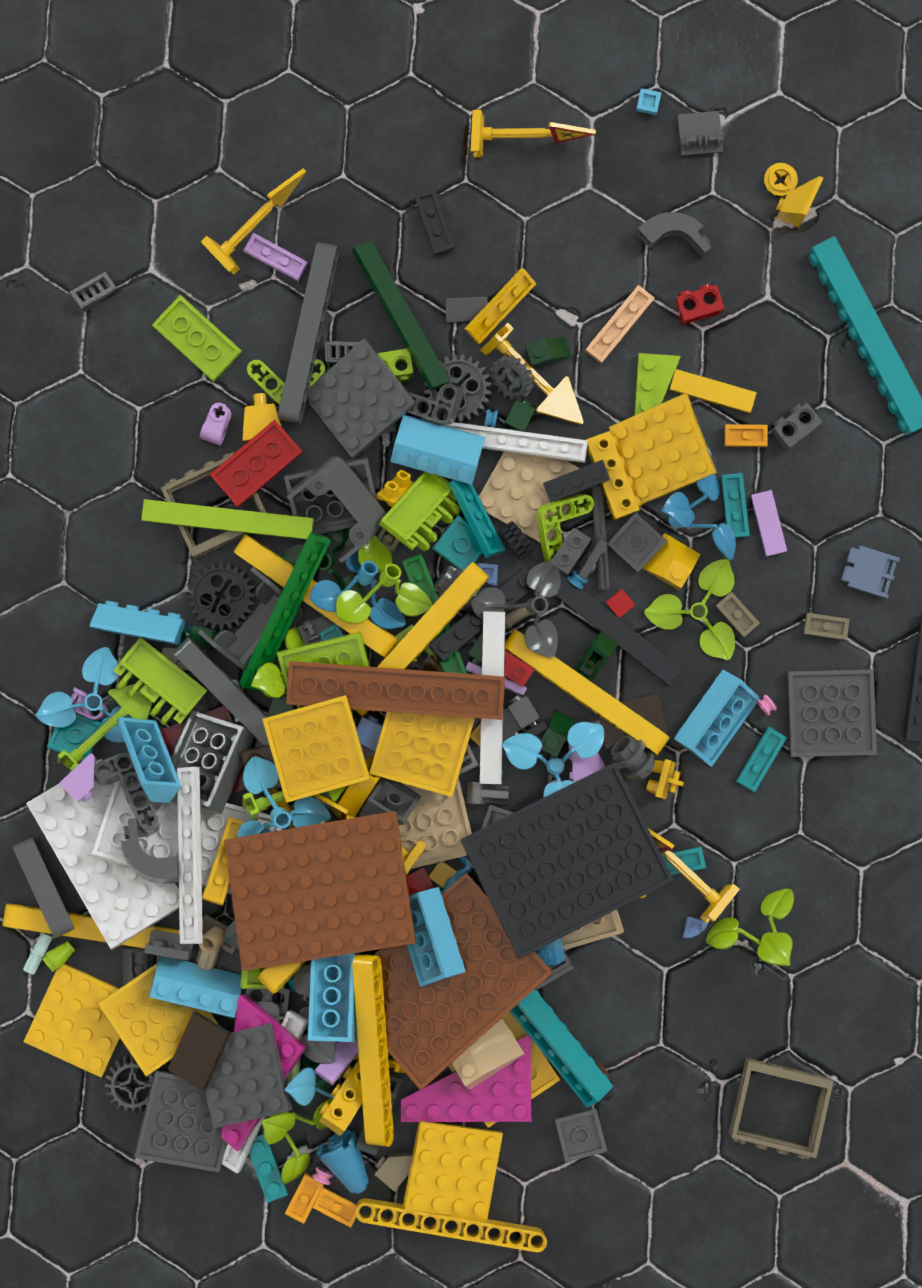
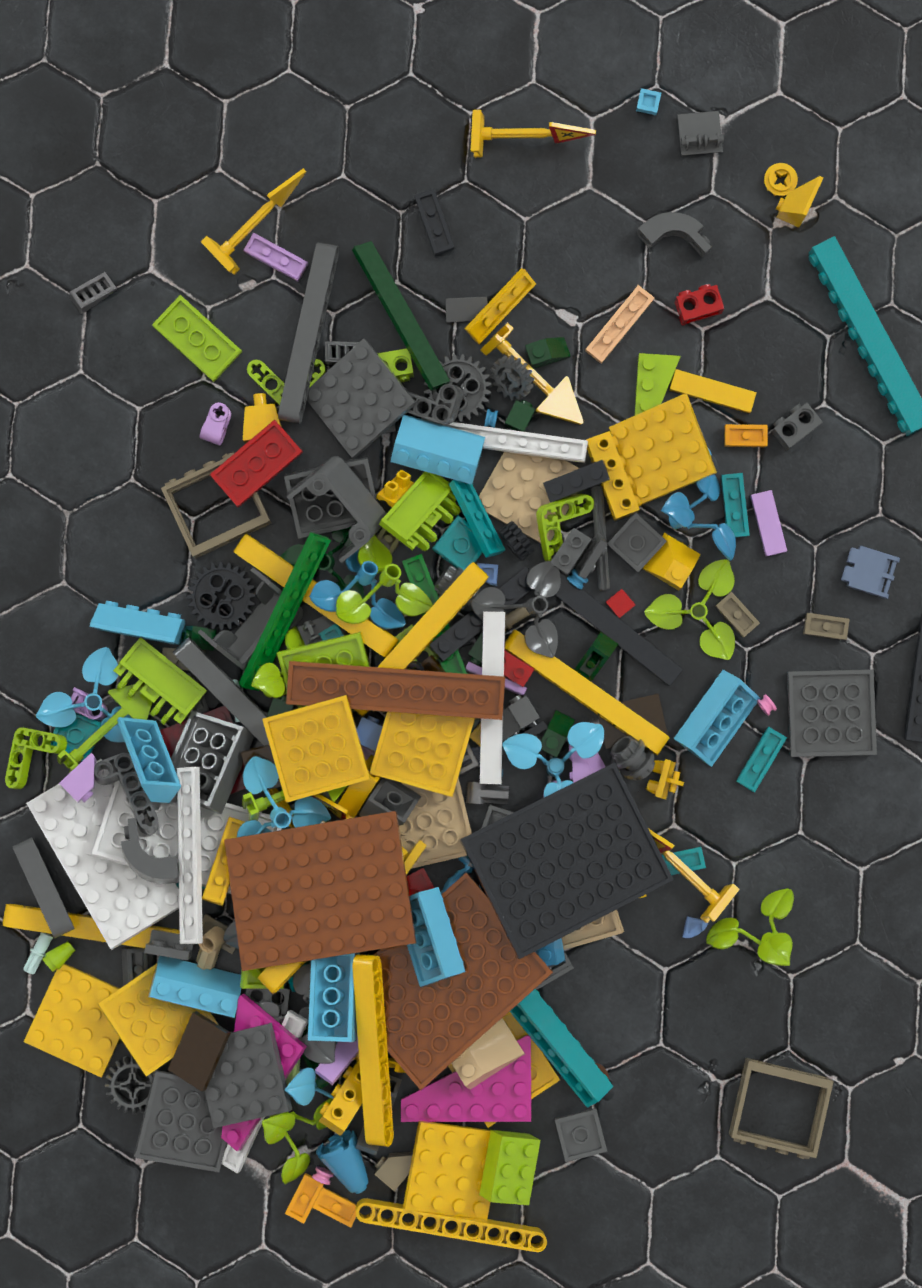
(26, 747): none -> lime beam
(227, 519): lime tile -> none
(267, 1169): teal plate -> none
(441, 873): yellow tile -> none
(509, 1167): none -> lime brick

